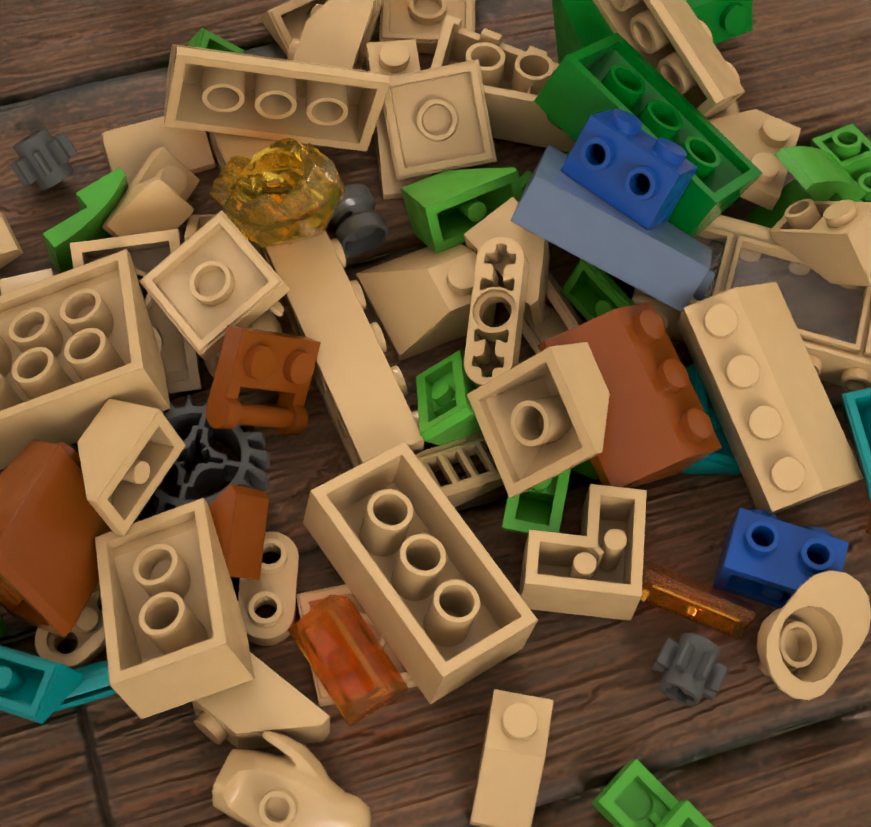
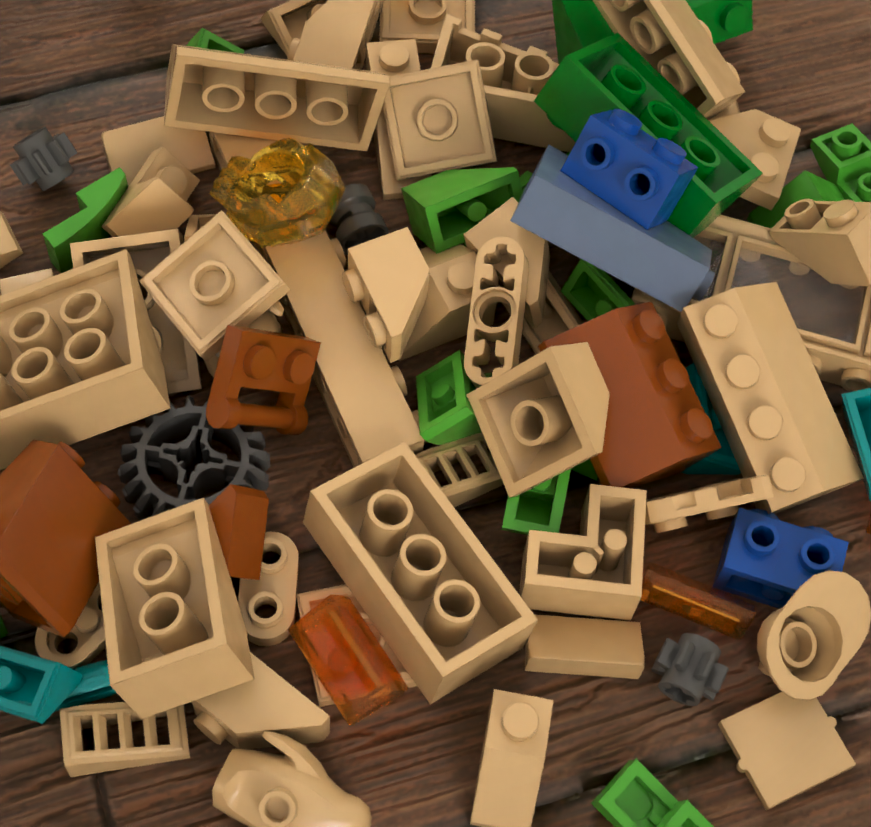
(103, 759): none -> tan slope
(125, 460): tan slope -> none
(392, 287): none -> tan slope
(585, 647): none -> tan slope
(715, 500): none -> tan wing
(785, 747): none -> tan piece
(819, 173): bright green slope -> none

